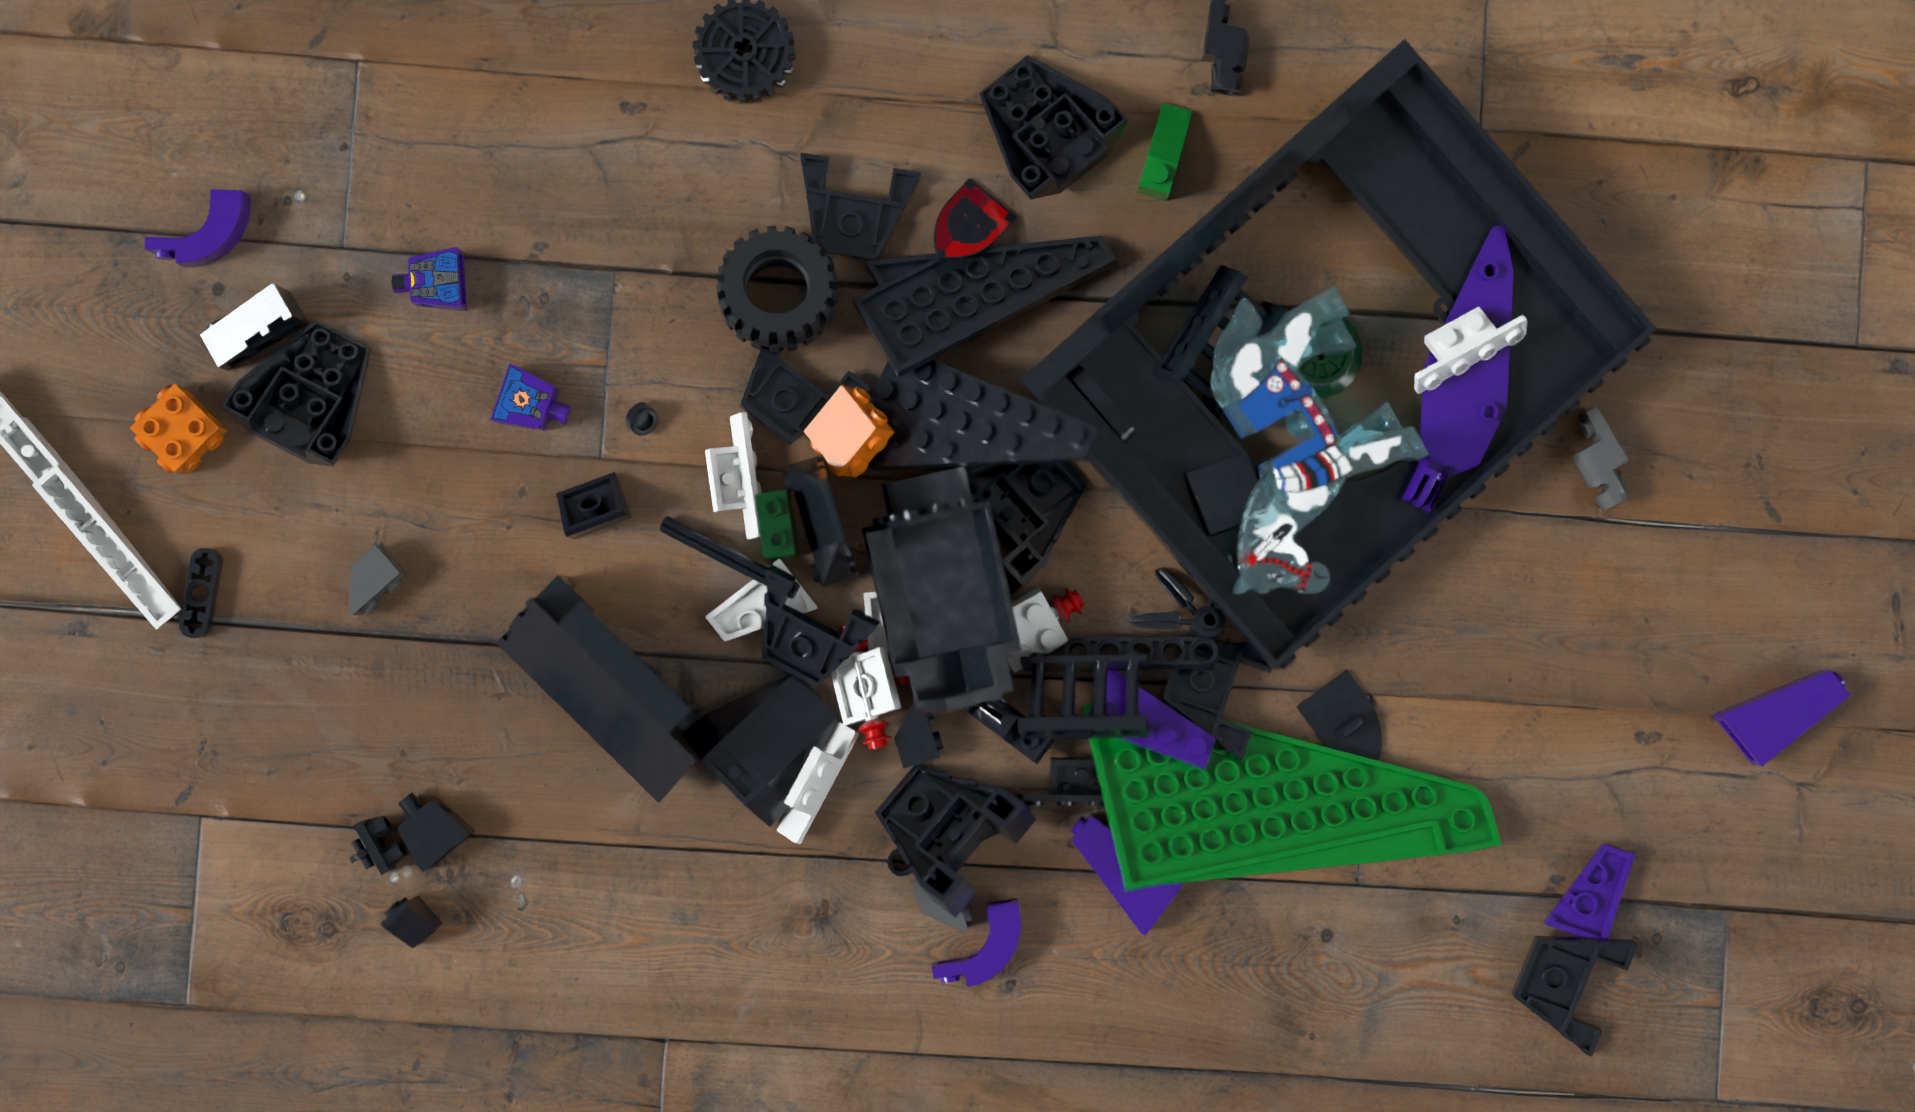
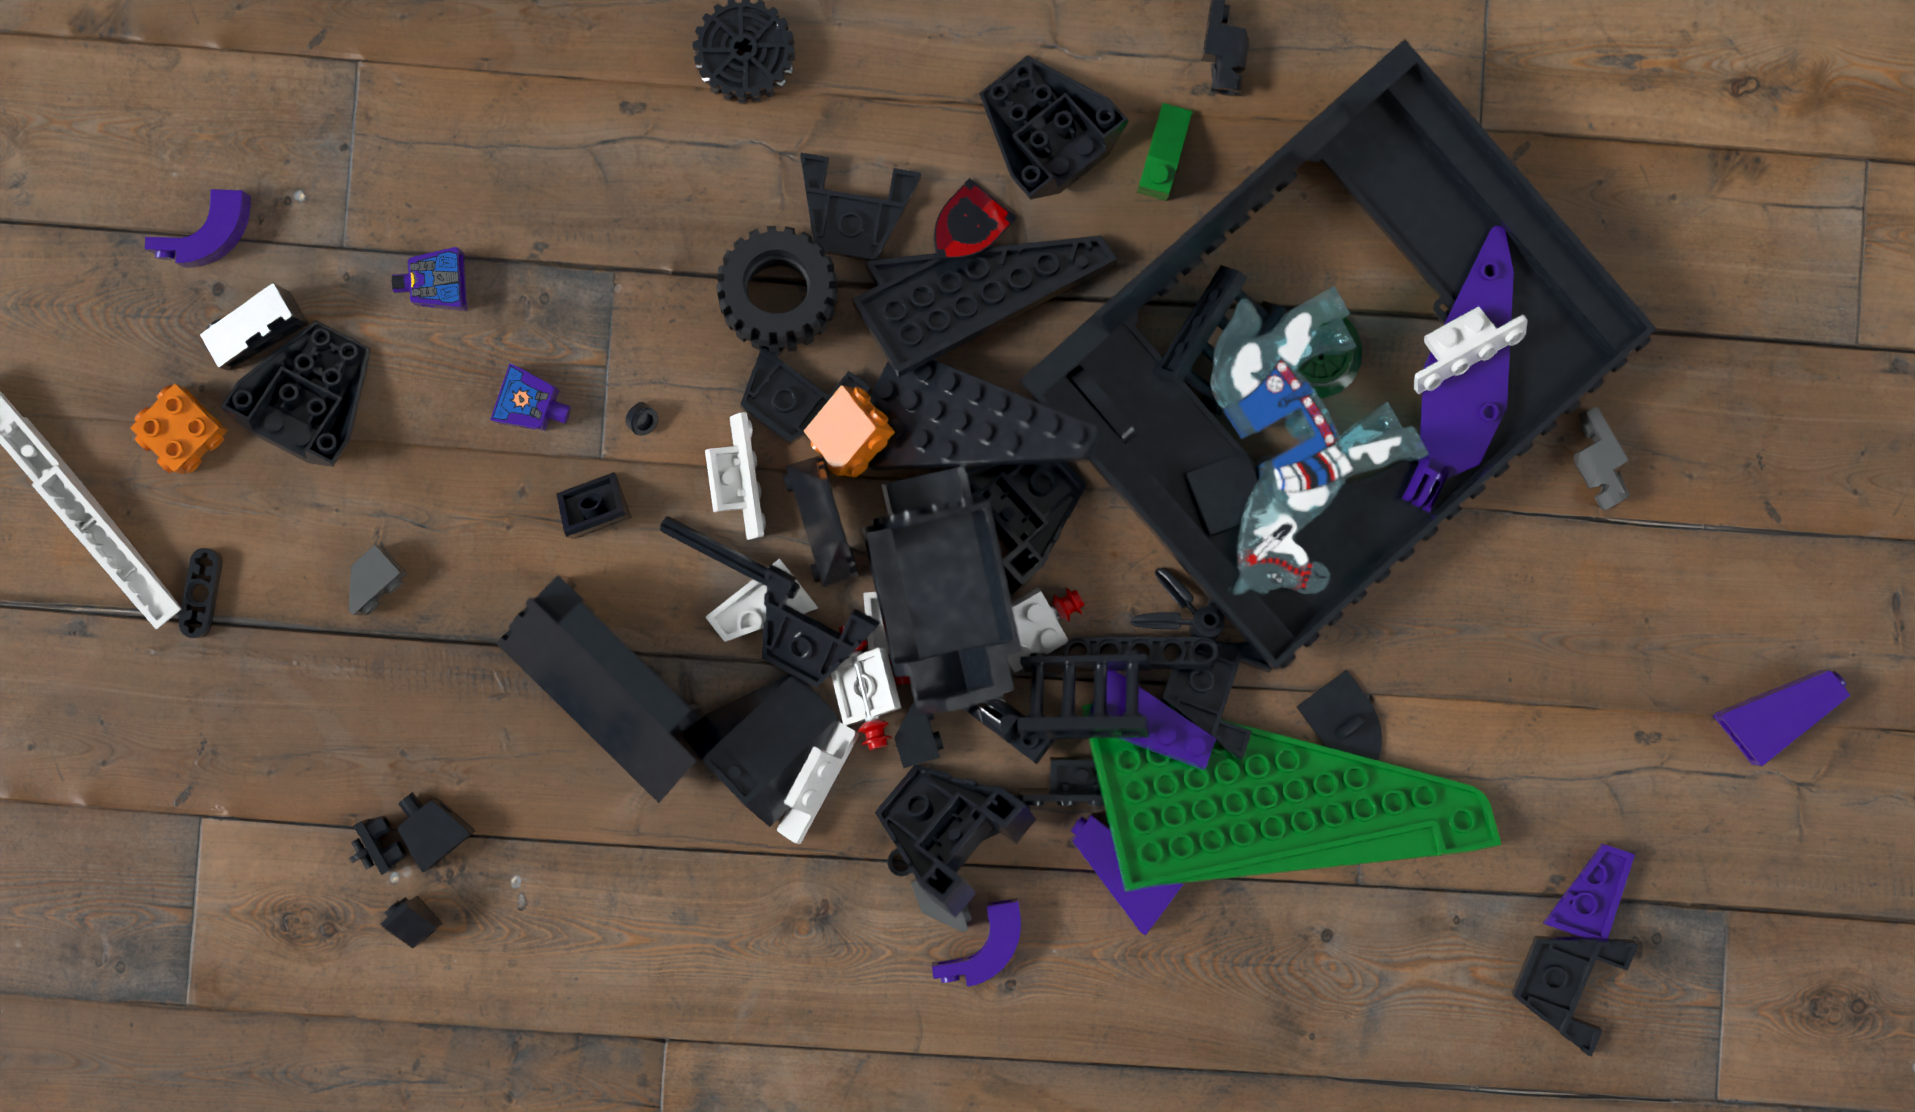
(777, 525): dark green panel -> none

